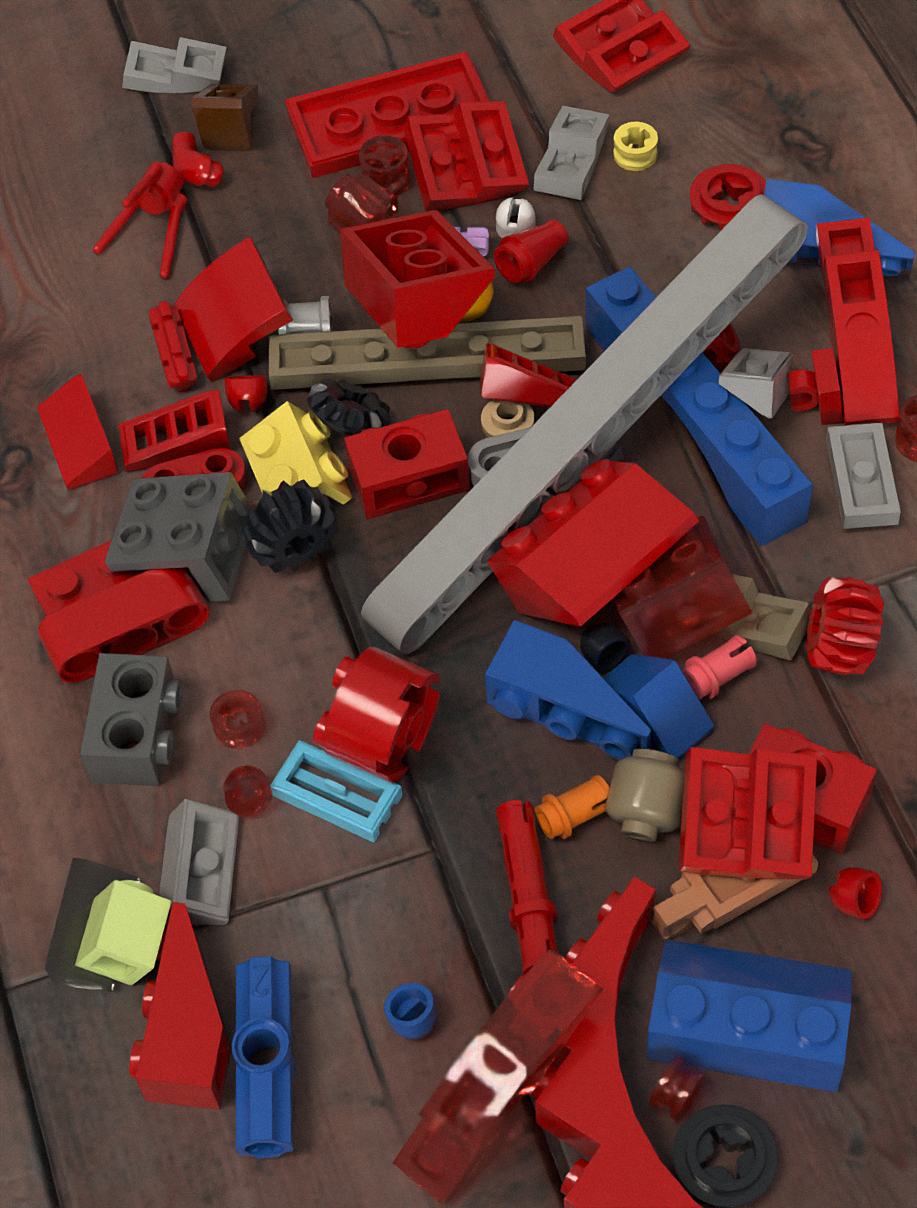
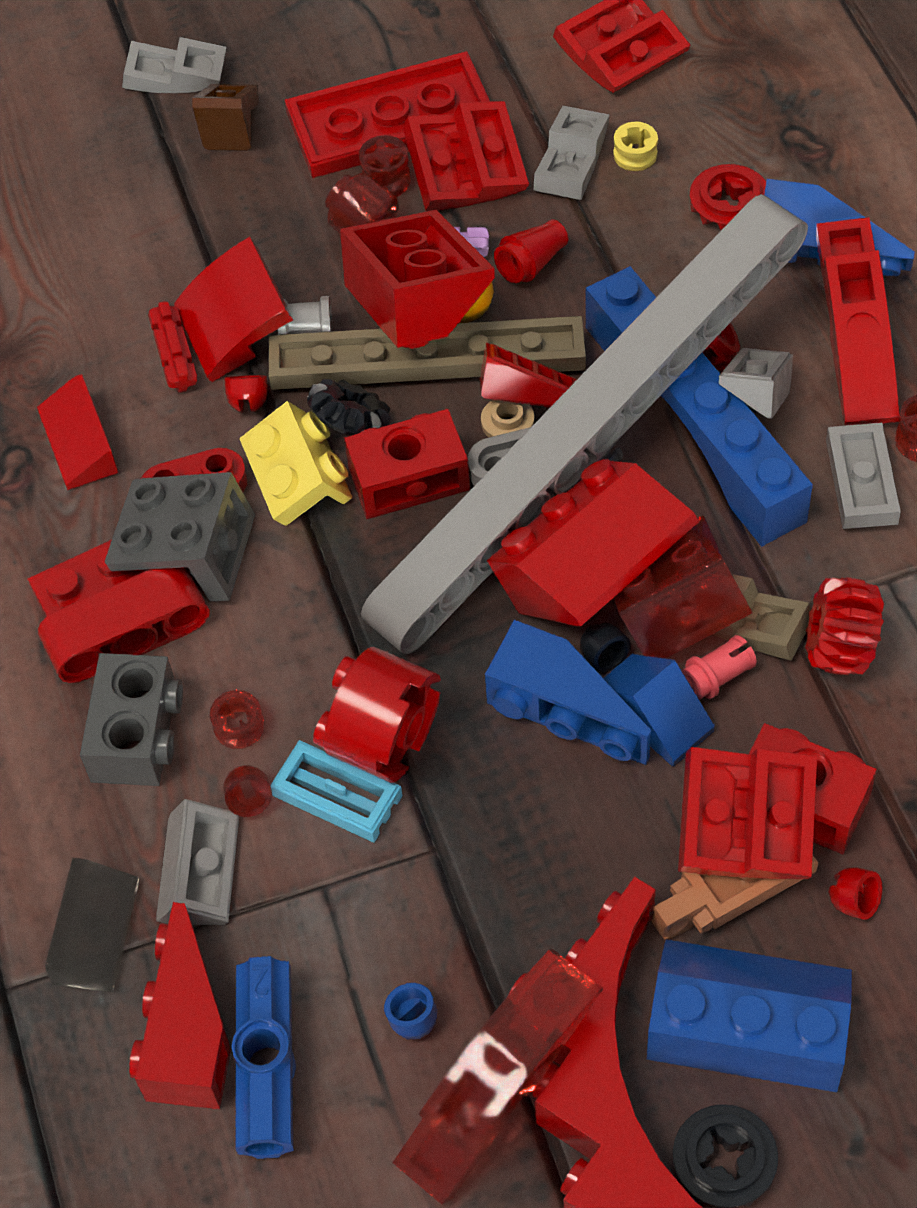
(123, 931): yellowish green brick -> none
(154, 193): red plant -> none
(187, 413): red slope -> none
(194, 166): red arm -> none
(289, 526): black gear -> none
(514, 207): white hinge -> none
(532, 910): red pin -> none
(572, 808): orange pin -> none
(646, 794): dark tan head -> none
(677, 1089): clear red bush -> none
(817, 387): red tile -> none

